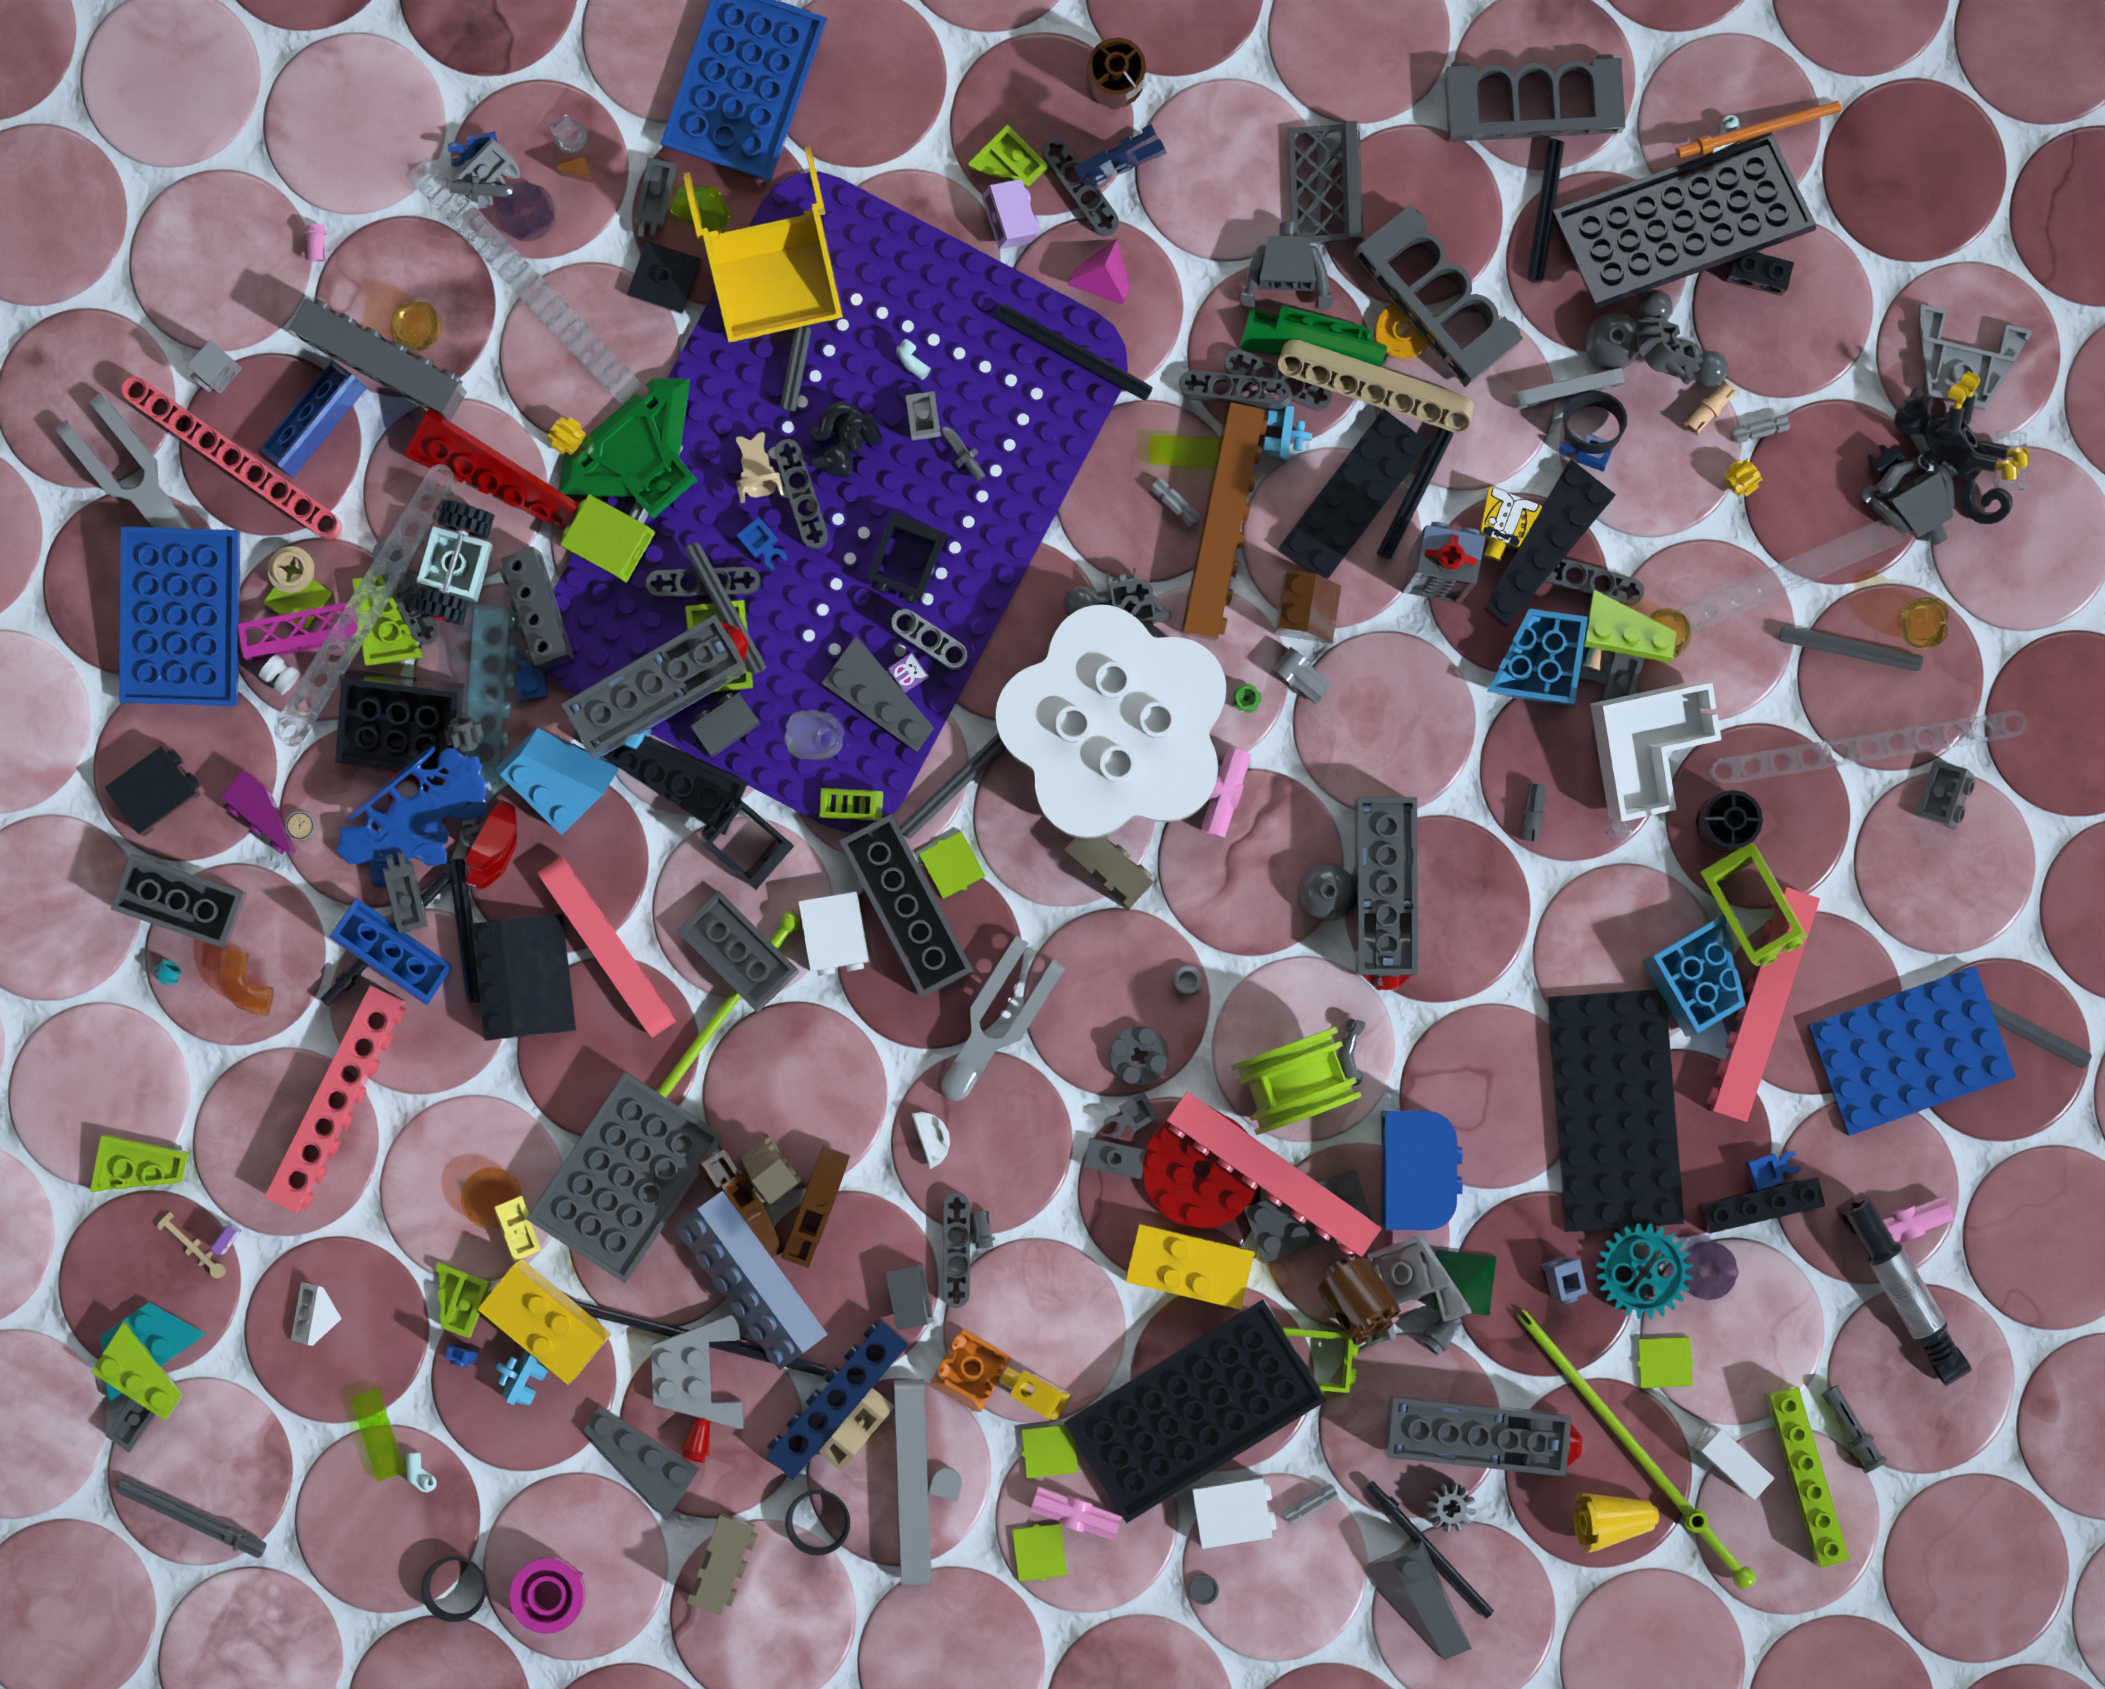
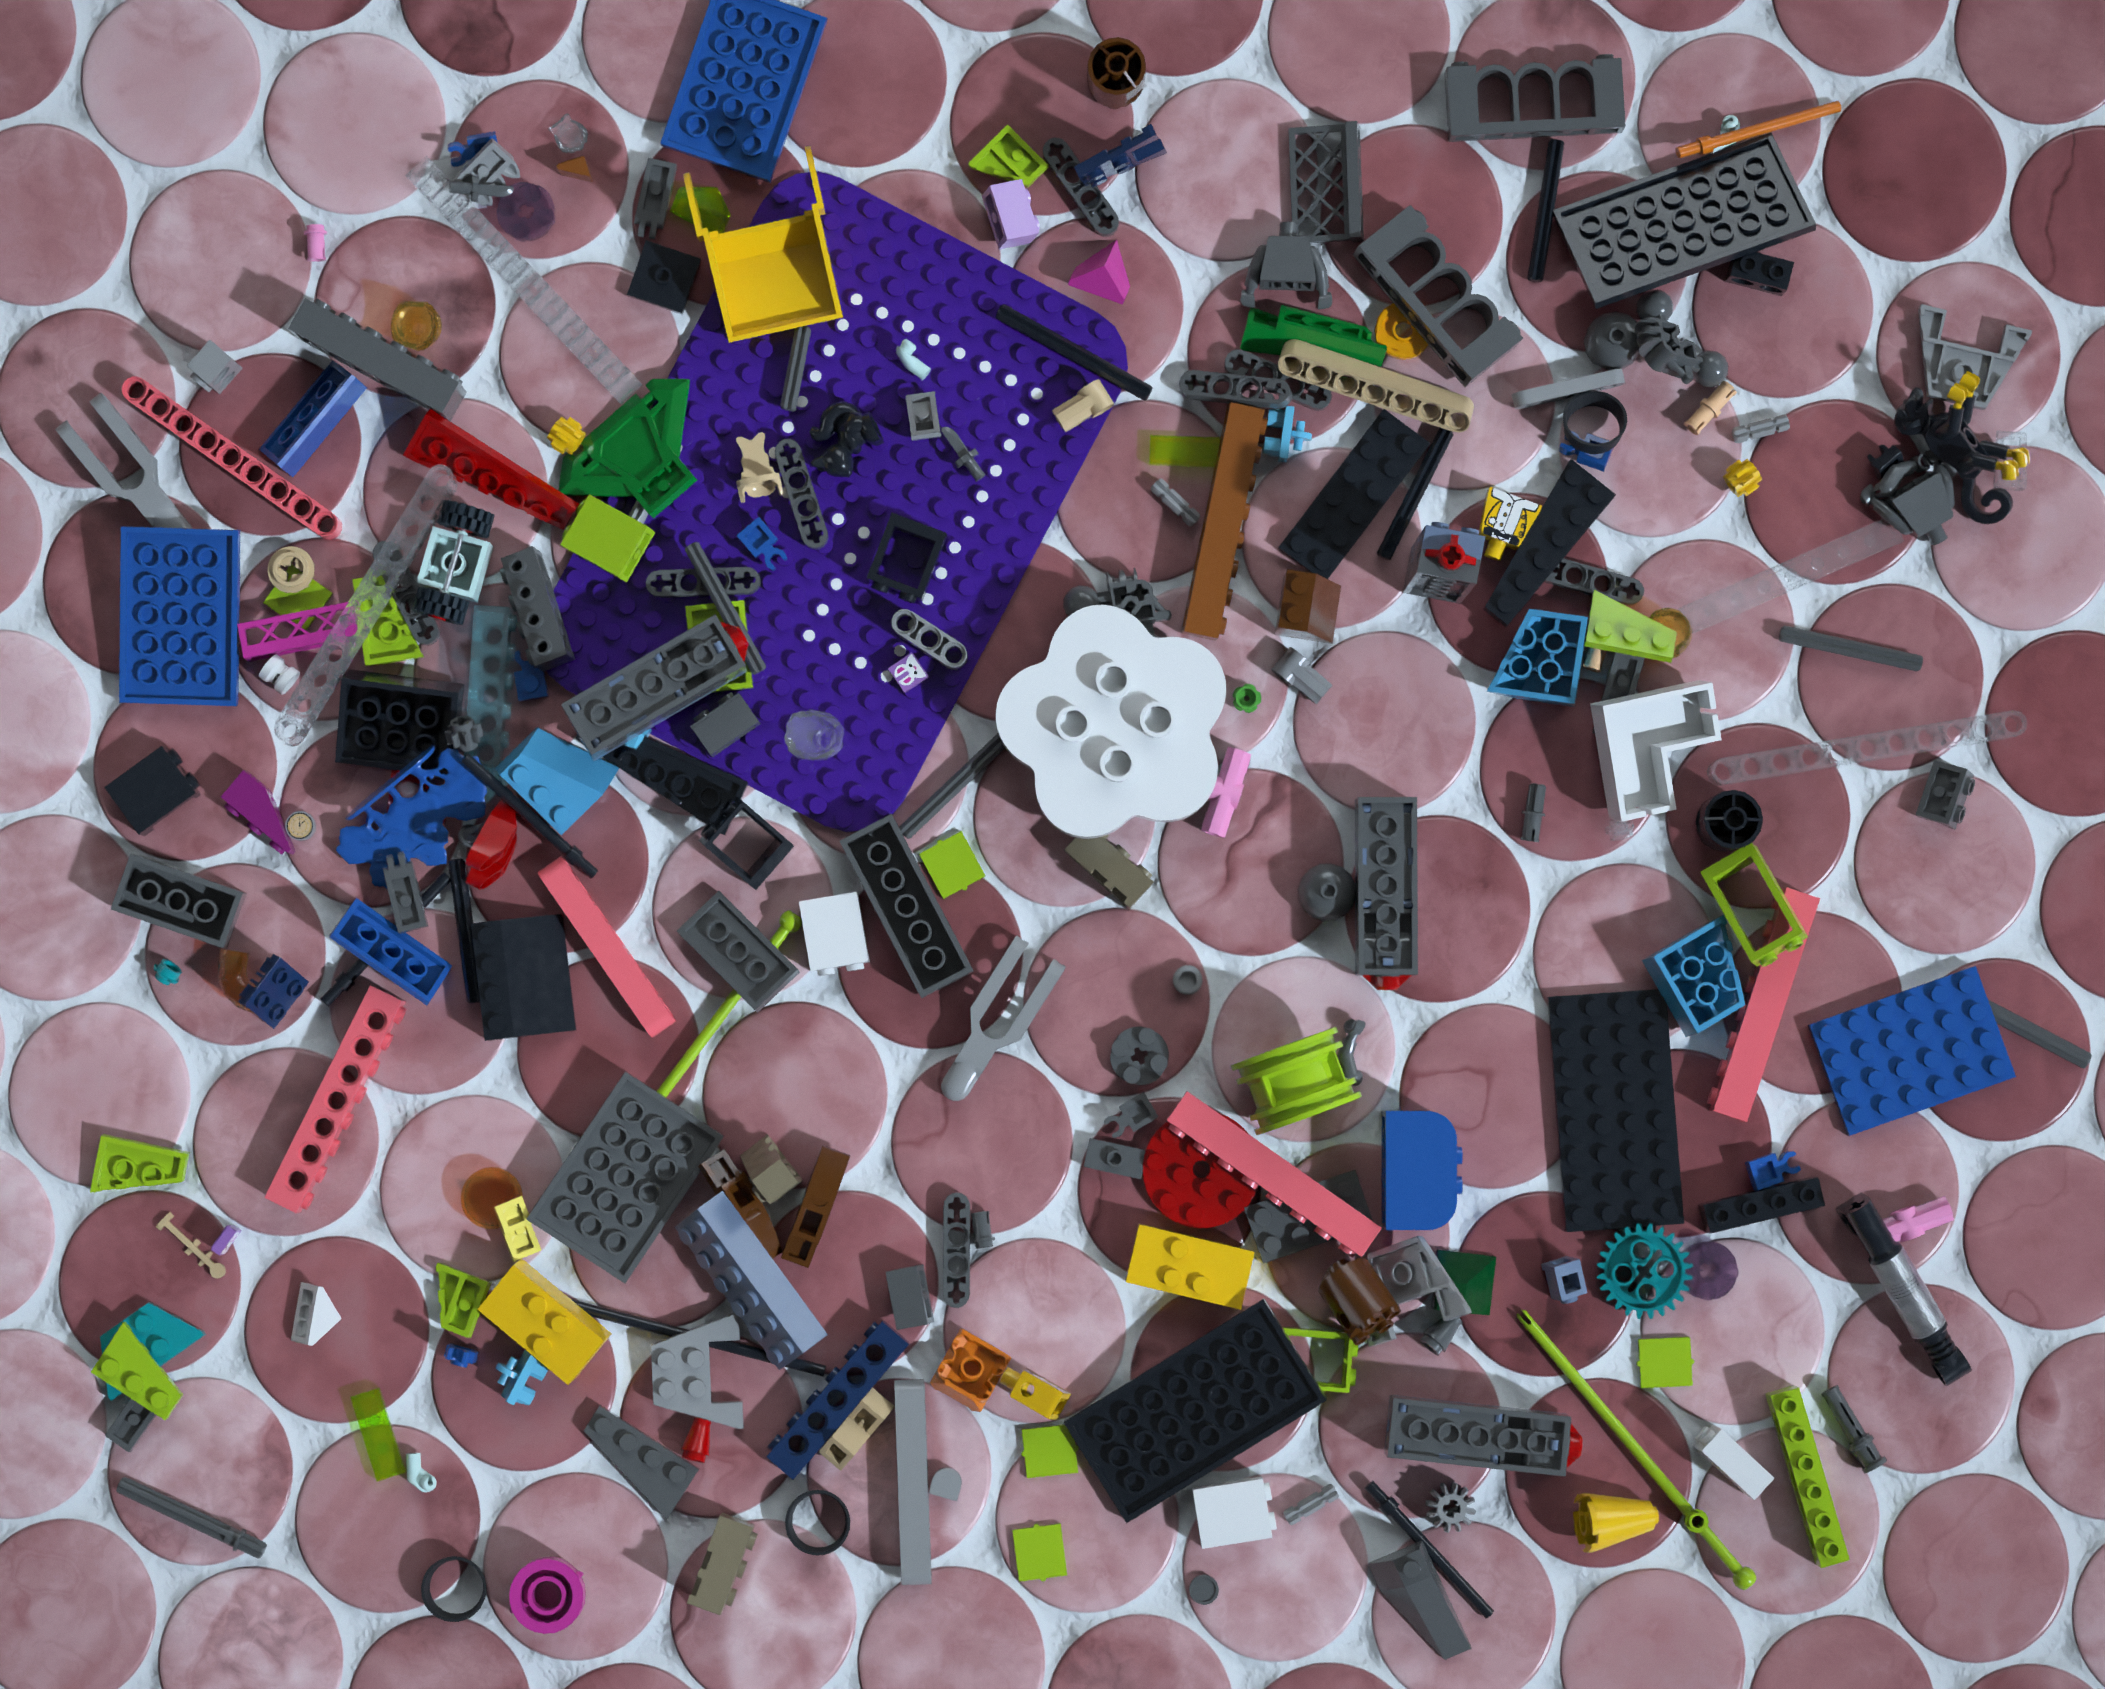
(274, 992): none -> dark blue hinge
(571, 854): none -> black bar
(871, 690): dark grey wing -> none
(876, 804): lime slope -> none
(933, 1137): white plate -> none
(1076, 1513): bright pink piece -> none
(1090, 401): none -> tan piece
(1923, 622): clear yellow helmet -> none

